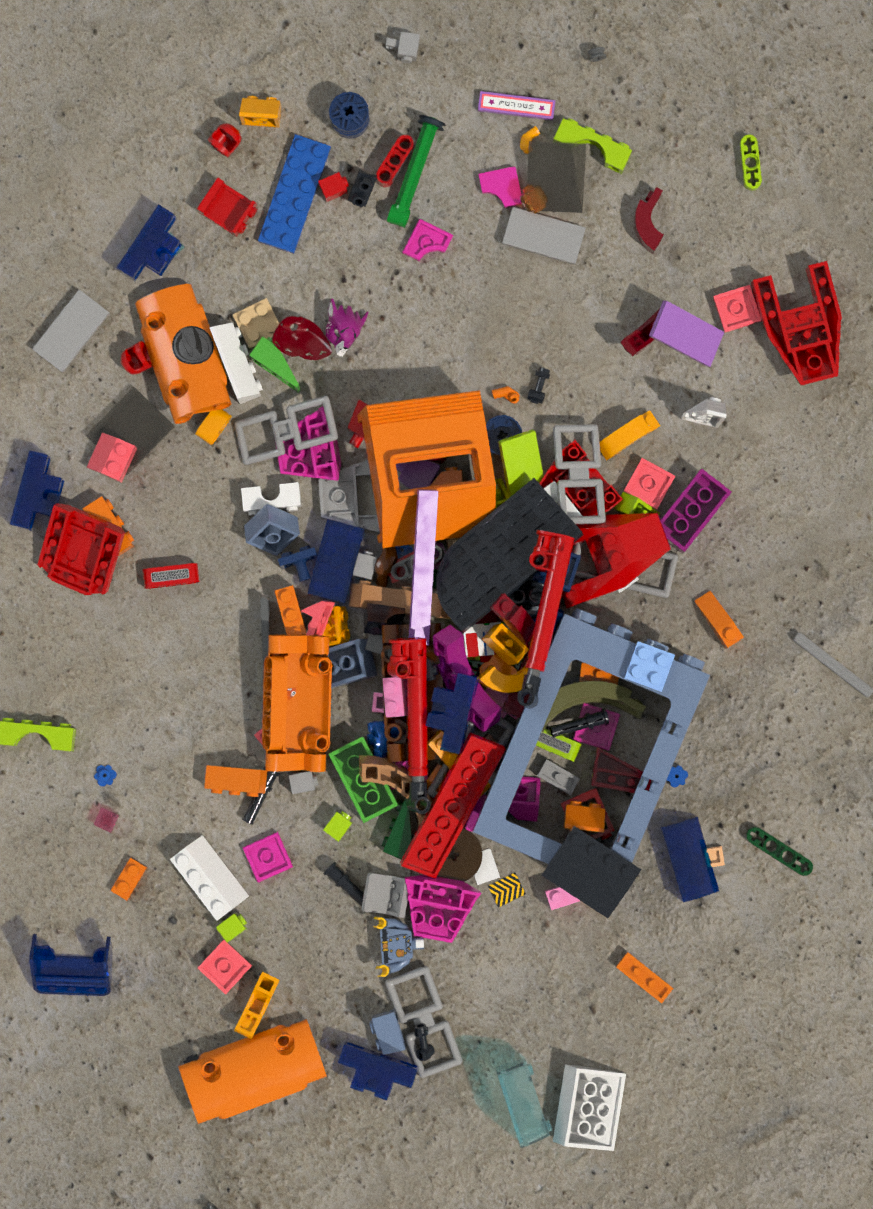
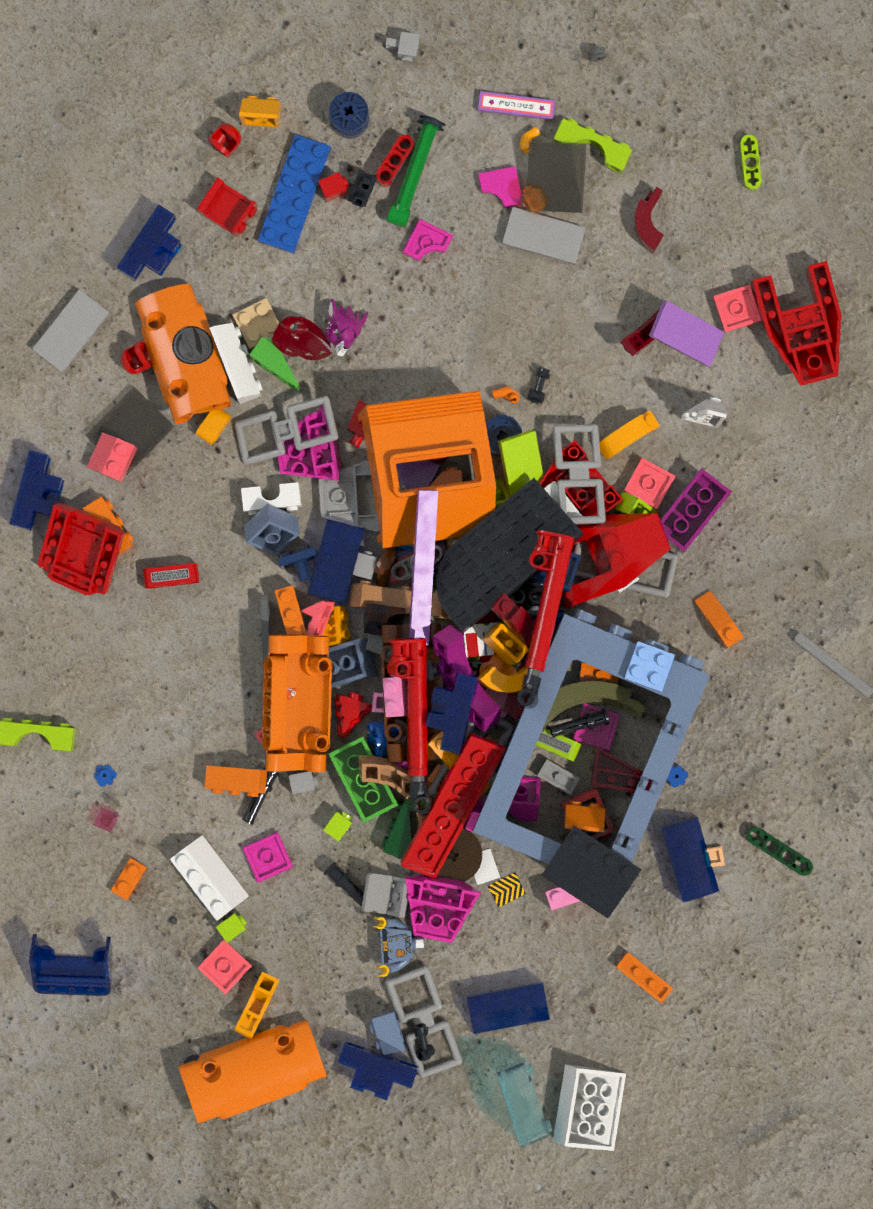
(350, 712): none -> red rock
(508, 1007): none -> clear blue slope

